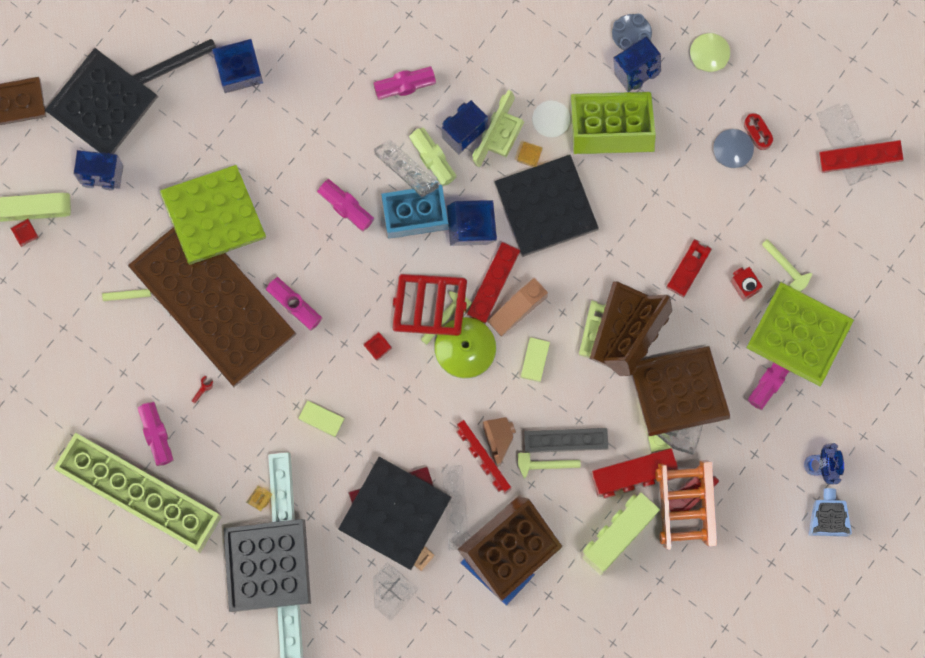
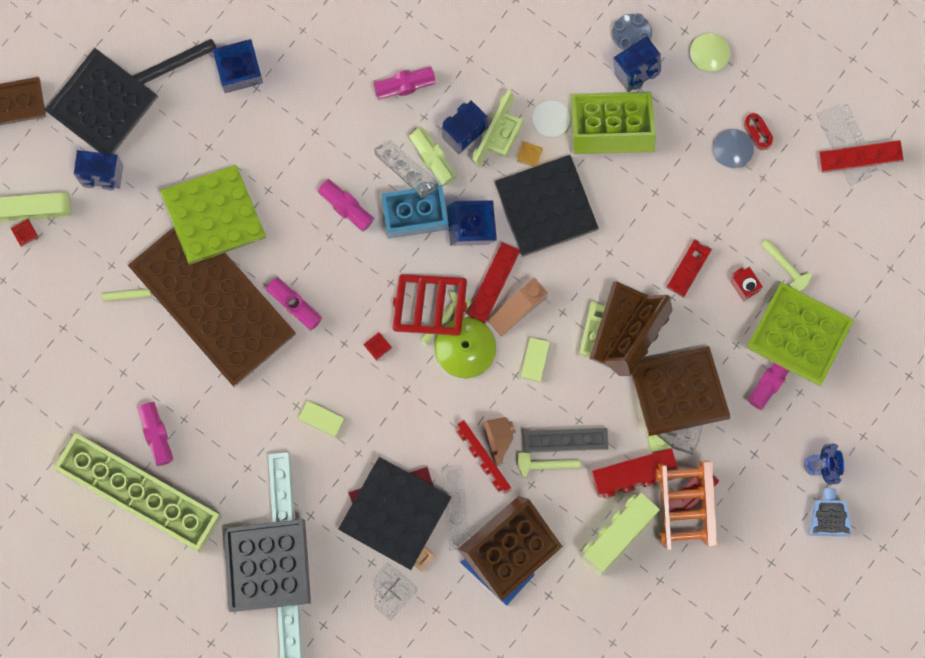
(203, 388): red hand -> none
(259, 498): clear yellow plate -> none

